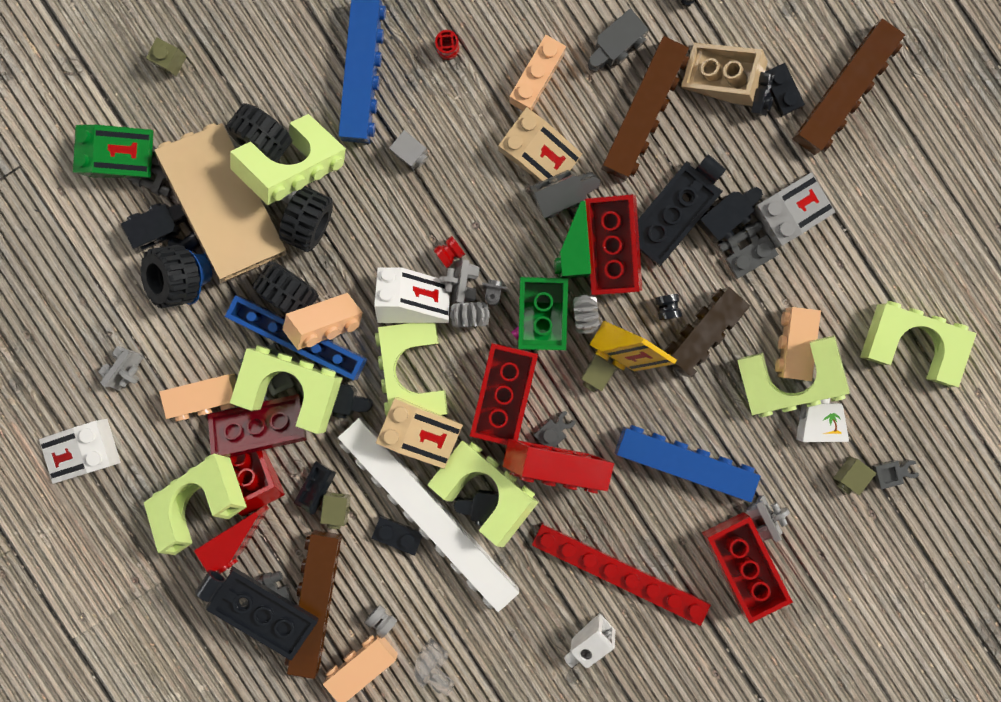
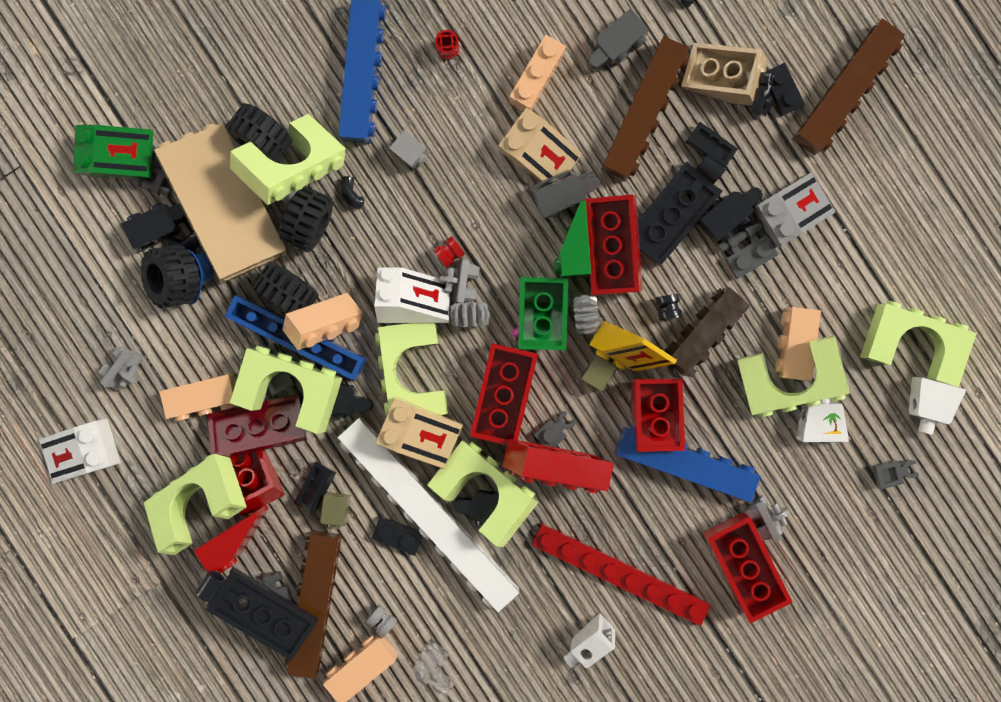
(166, 57): olive brick -> none
(348, 195): none -> black arm
(493, 291): flat silver hinge -> none
(658, 414): none -> red slope
(708, 142): none -> black plate
(854, 476): olive brick -> none
(933, 402): none -> white torso

